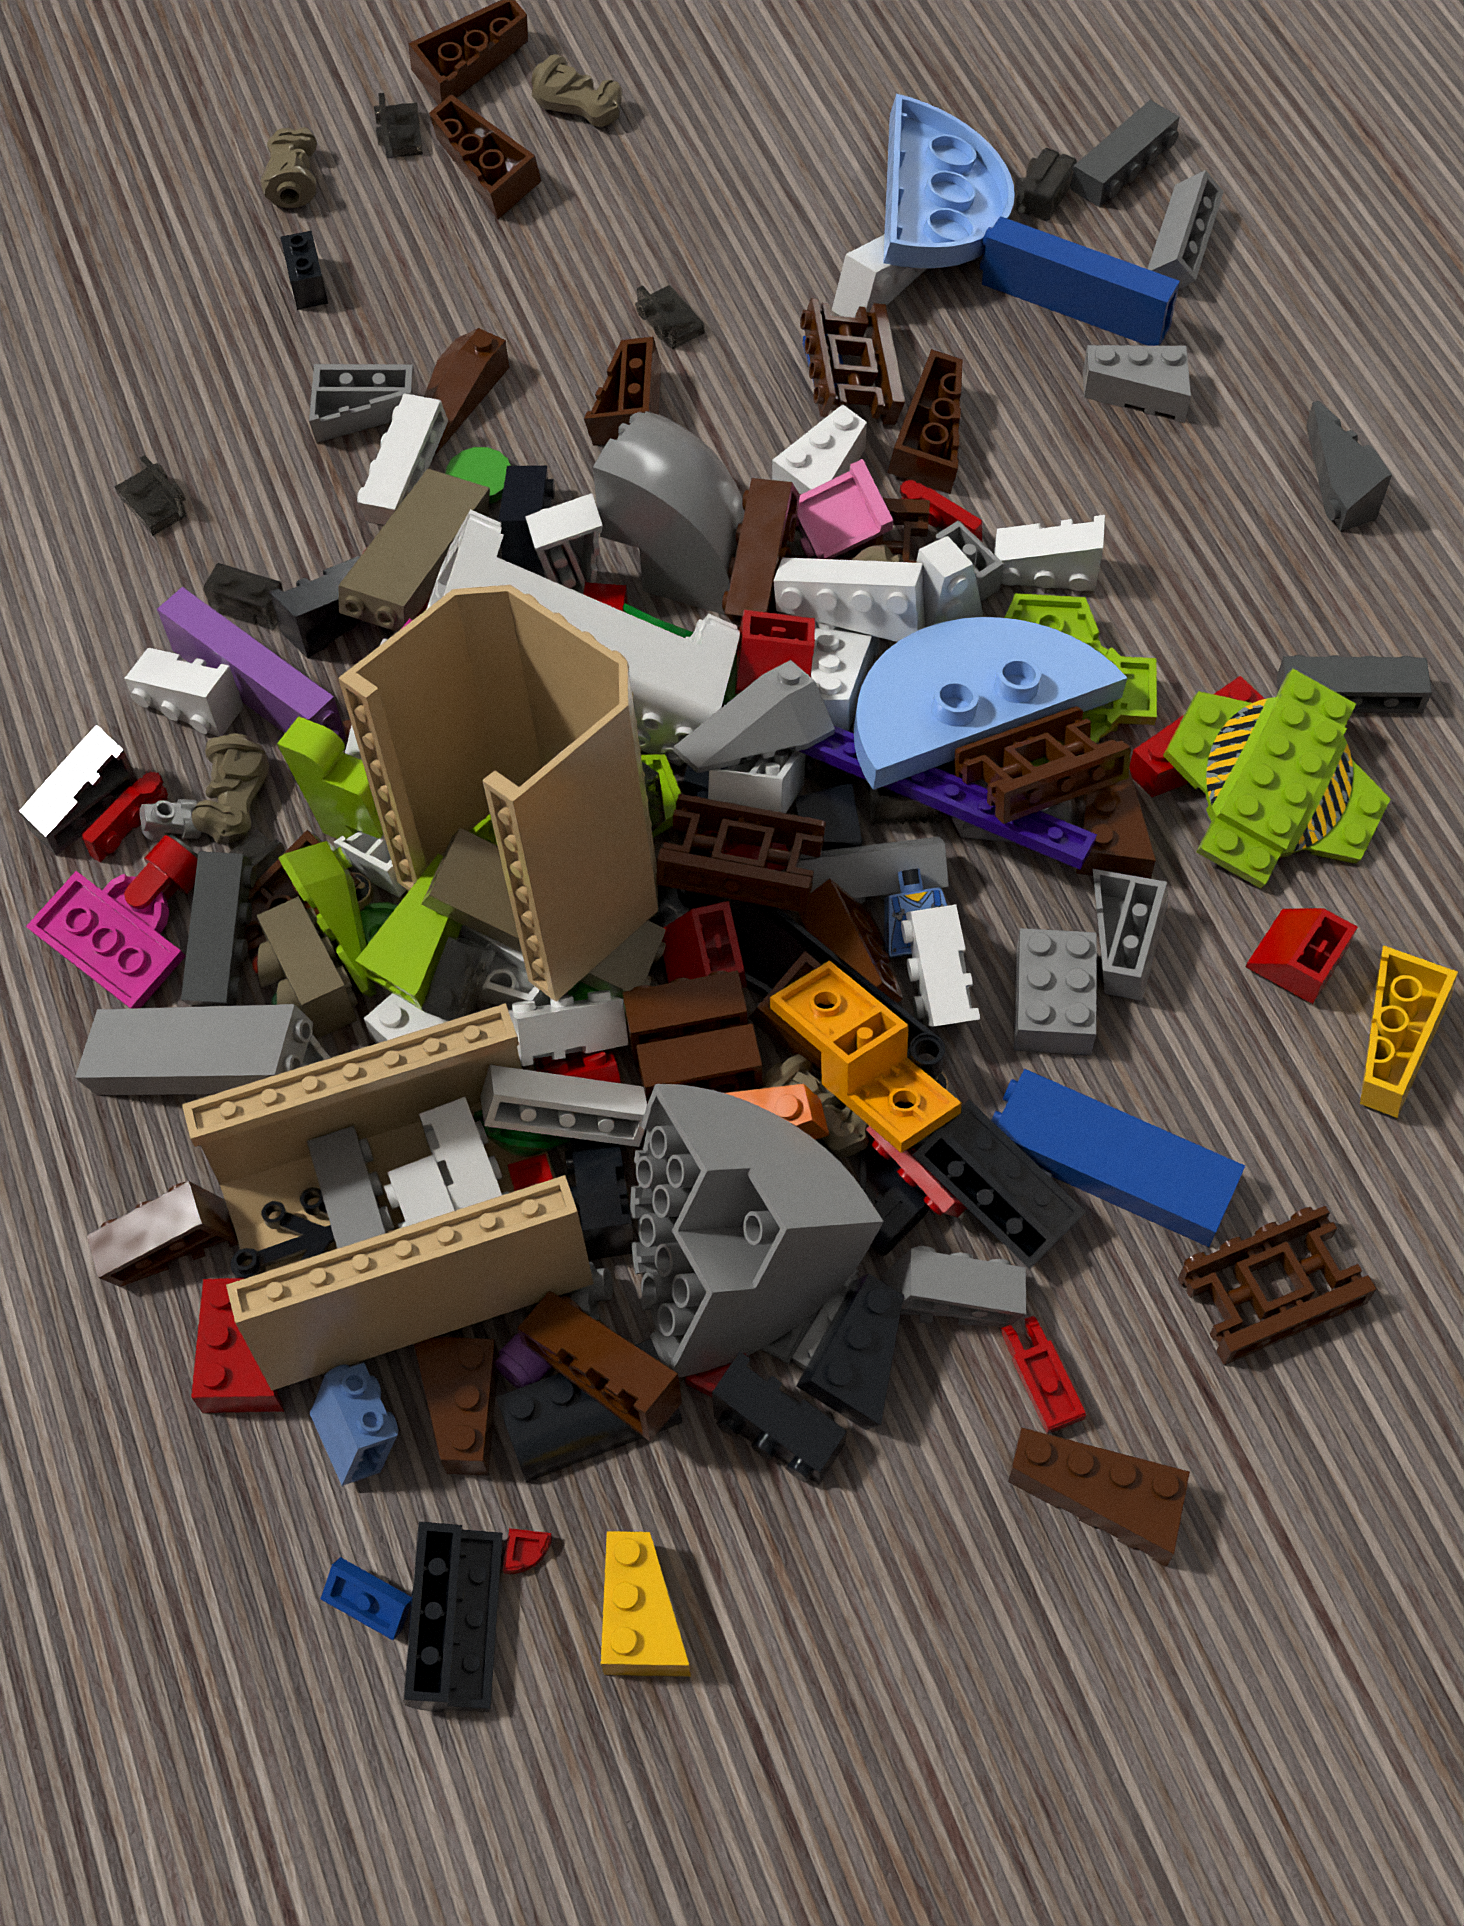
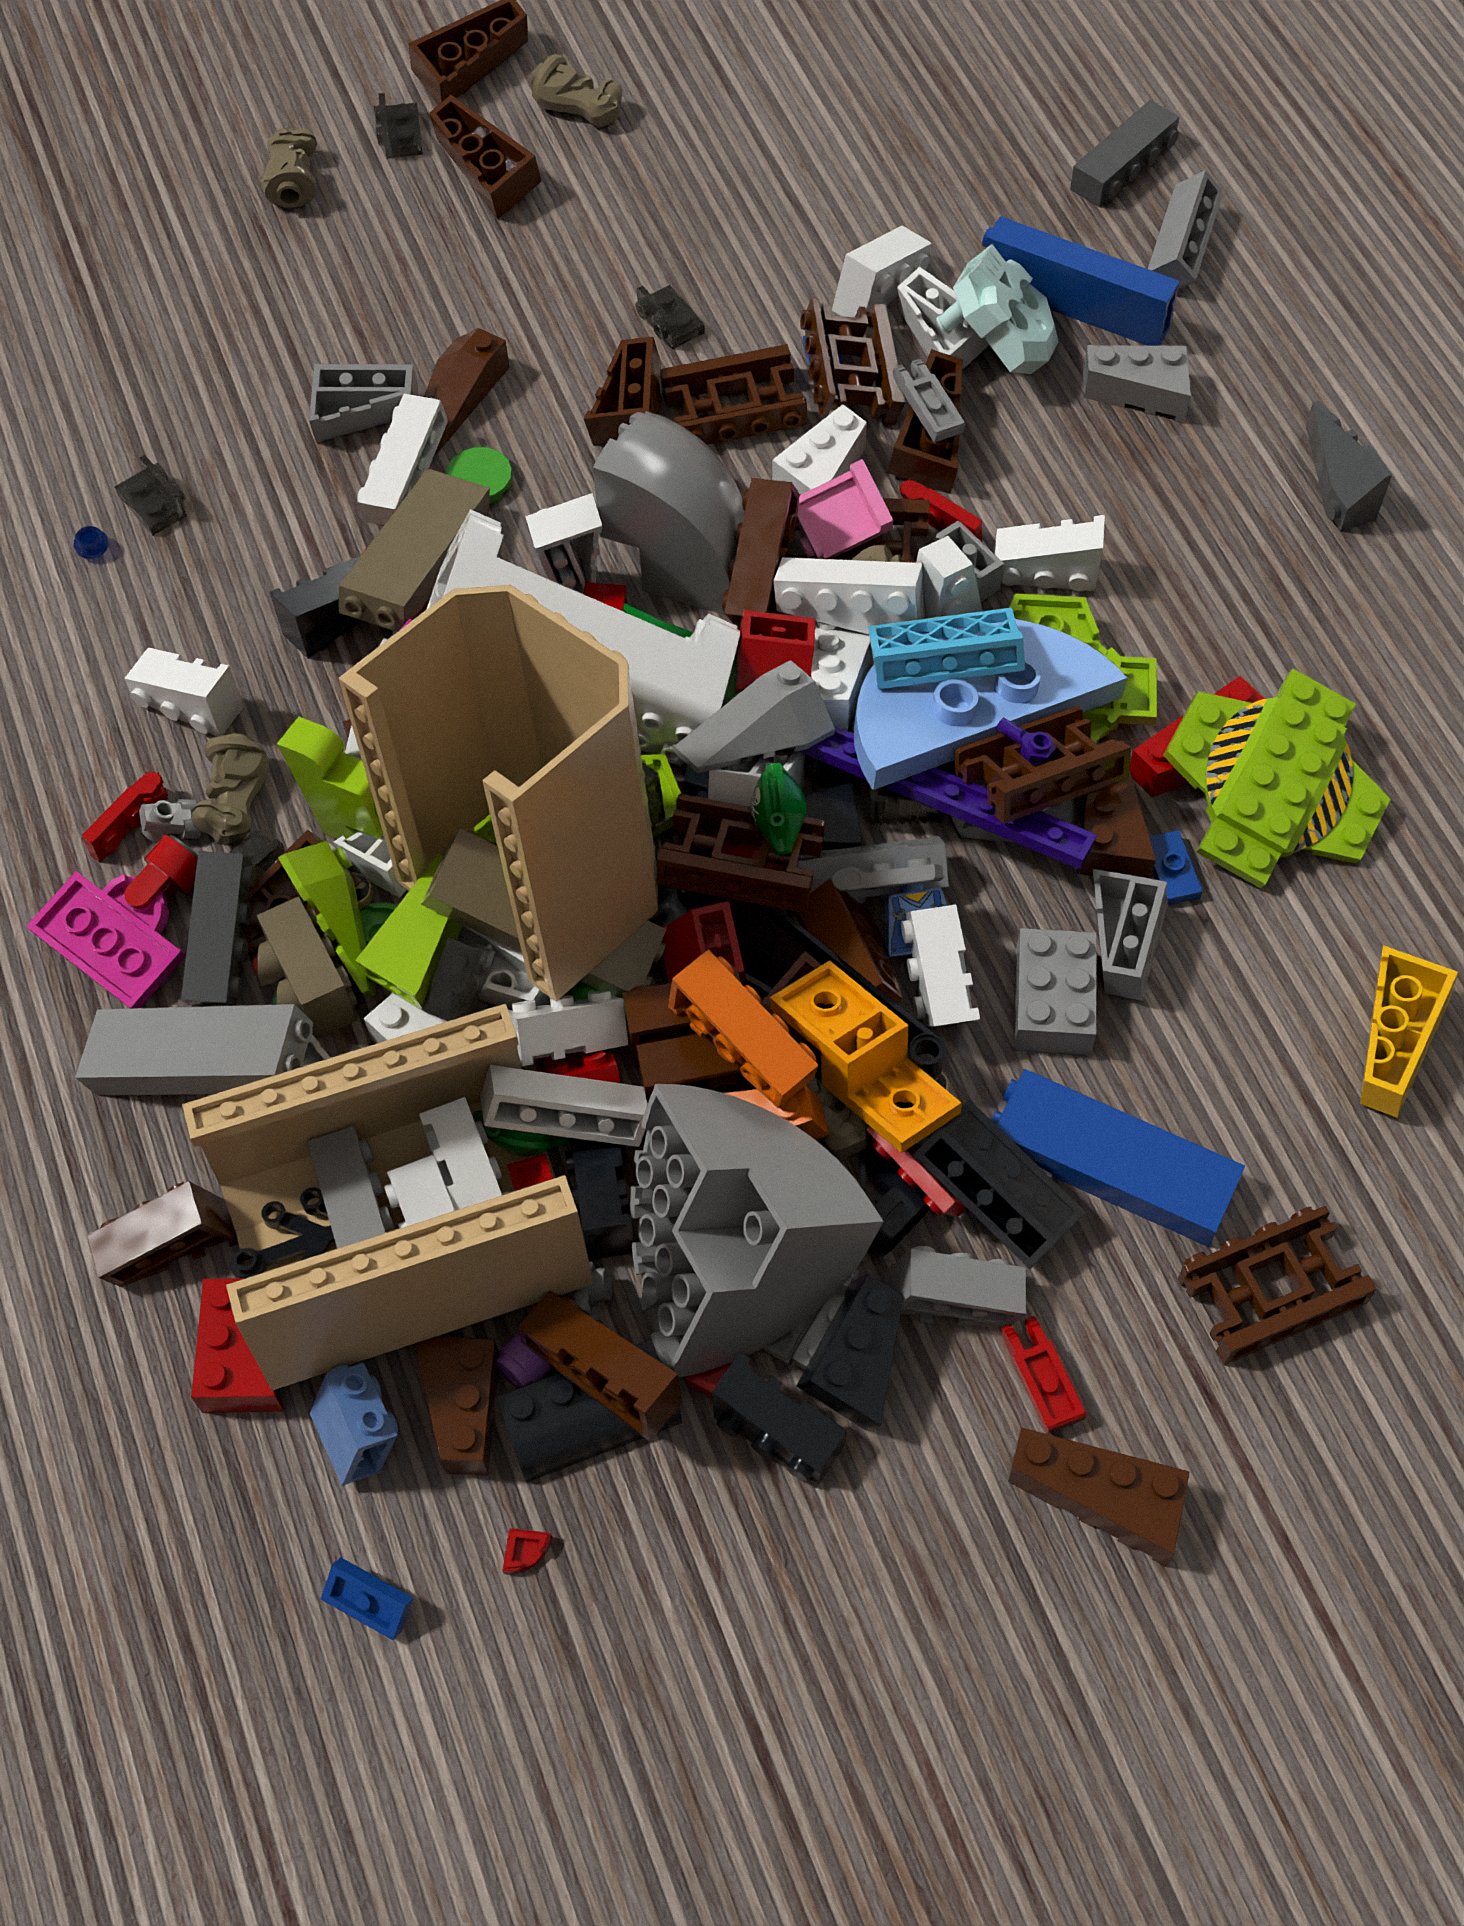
(78, 791): wedge -> none
(90, 542): none -> clear blue plate
(242, 595): clear smoke brick -> none
(261, 676): medium lavender brick -> none
(304, 270): black brick -> none
(452, 1619): black brick -> none
(524, 493): black wedge -> none
(638, 1616): yellow wedge -> none
(730, 376): none -> reddish brown fence
(742, 1028): none -> orange wedge
(778, 808): none -> green hat
(886, 876): none -> light grey hinge
(920, 303): none -> white wedge
(929, 401): none -> light grey hinge
(939, 660): none -> medium azure fence
(940, 188): light blue plate -> none
(1004, 311): none -> light aqua brick
(1035, 747): none -> dark purple piece
(1045, 184): clear smoke brick -> none
(1175, 867): none -> blue plate
(1302, 950): red slope -> none
(1369, 681): dark grey brick -> none

